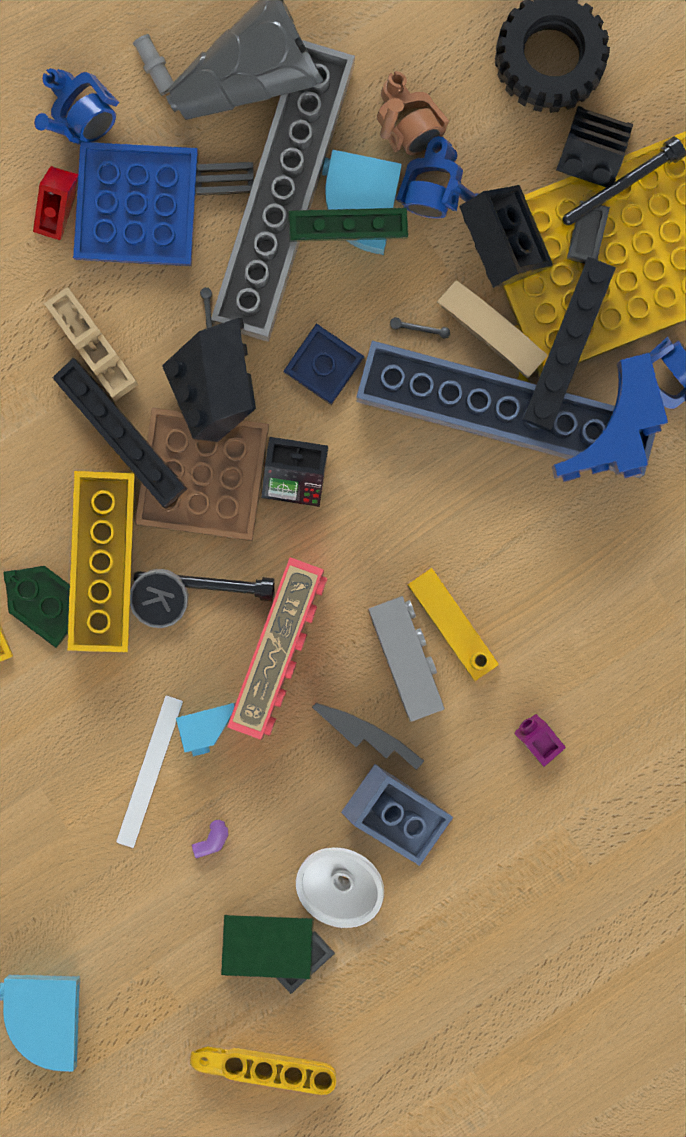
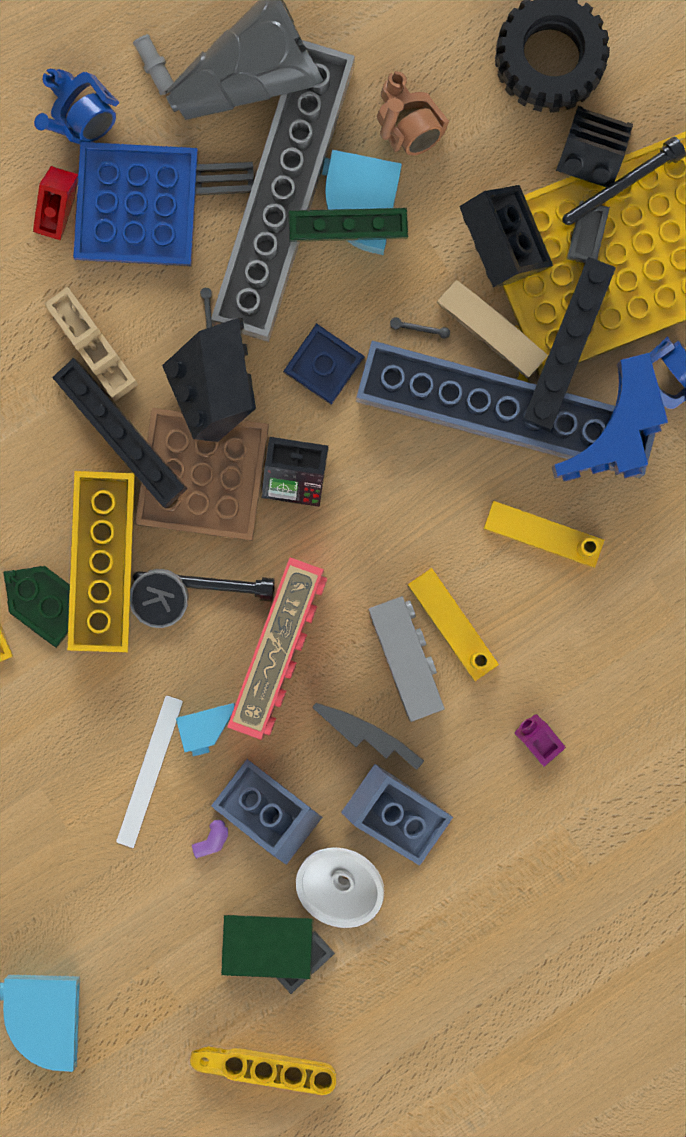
(266, 812): none -> sand blue slope
(430, 198): blue piece -> none
(543, 534): none -> yellow piece

